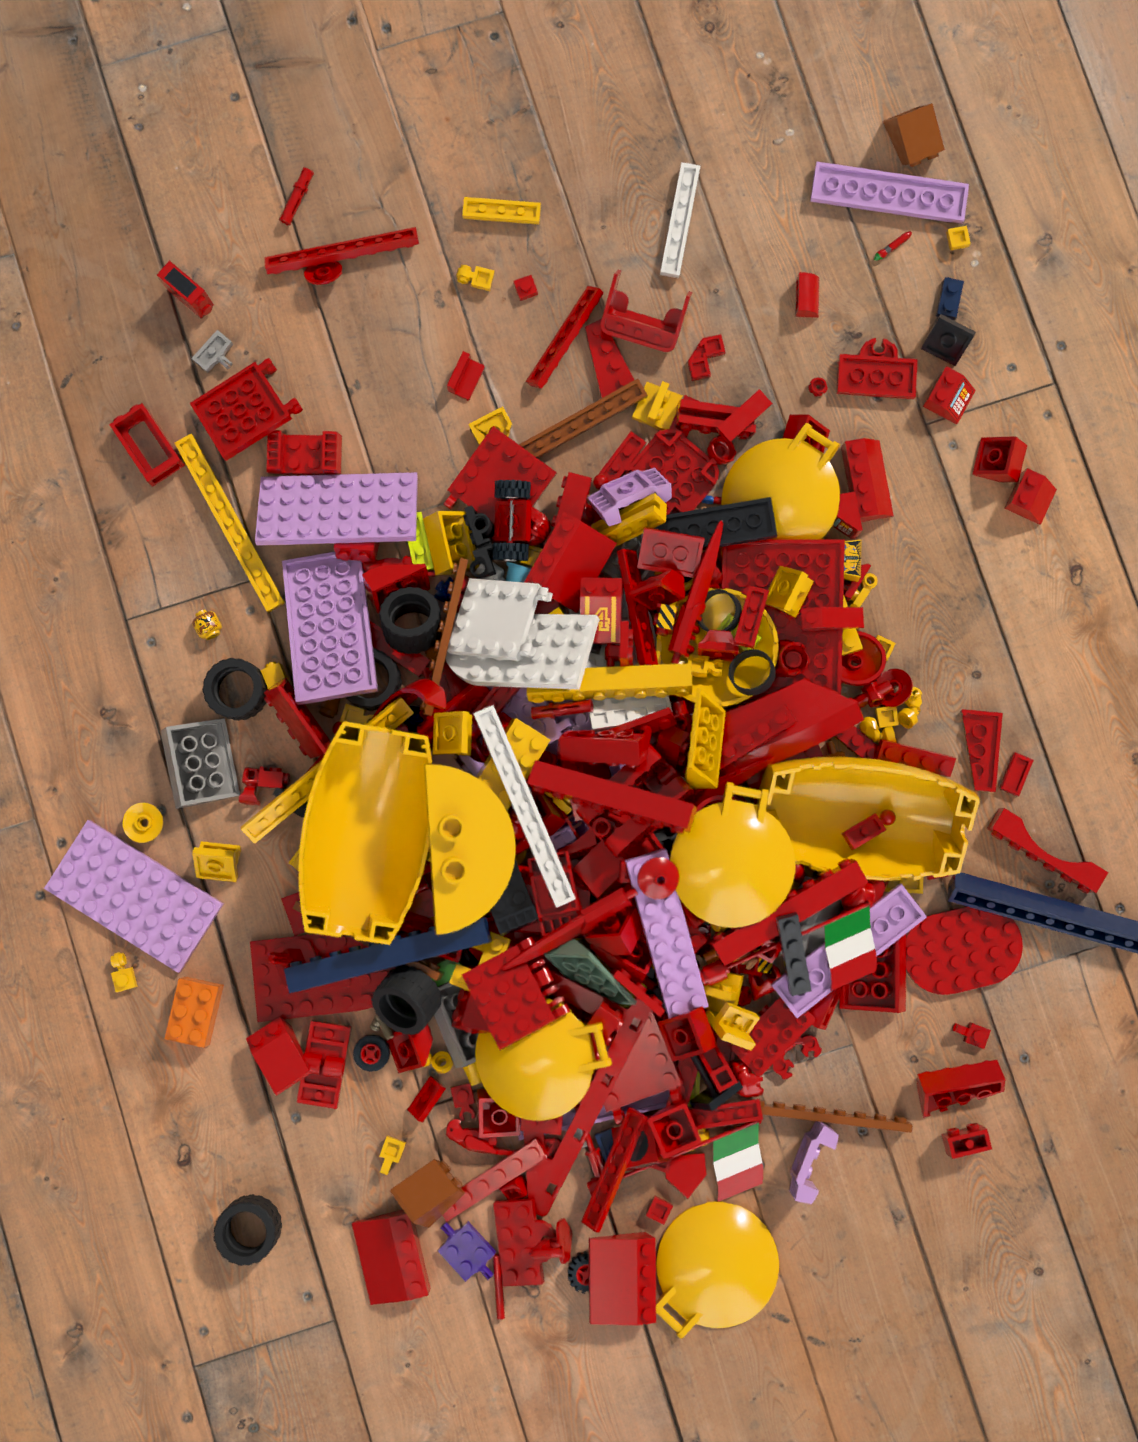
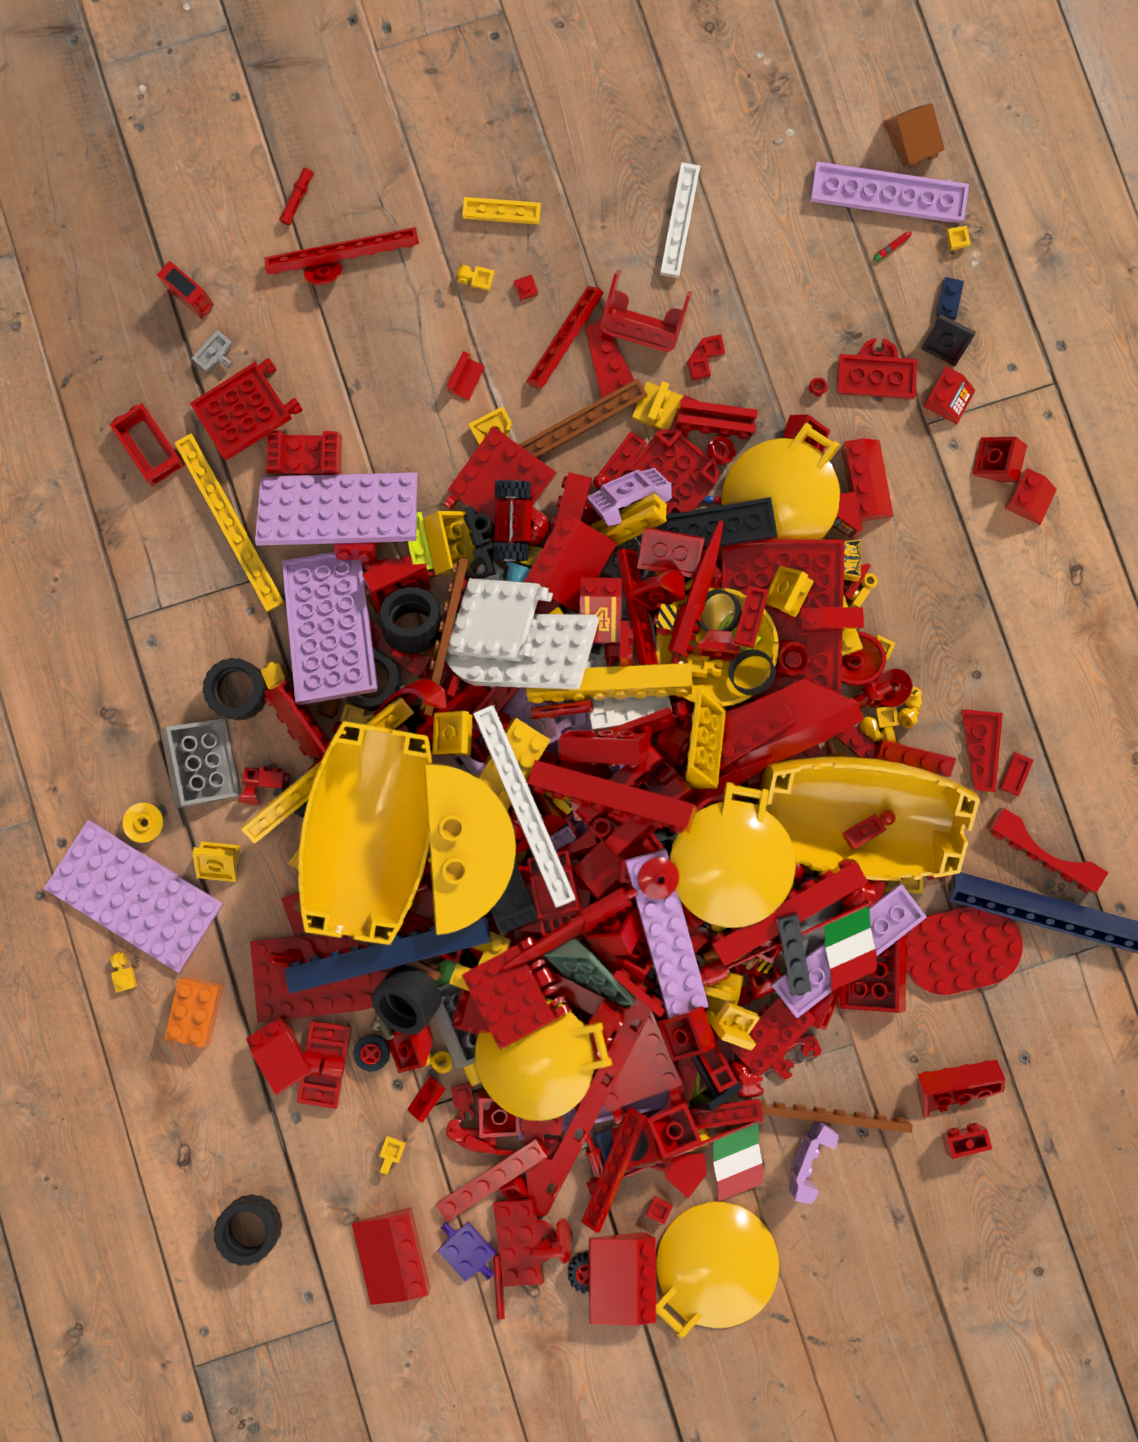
(207, 624): yellow head -> none
(428, 1193): dark orange slope -> none
(441, 593): clear blue piece -> none
(452, 686): none -> red plate
(744, 416): red tile -> none
(807, 295): red brick -> none
(973, 1034): red plate -> none

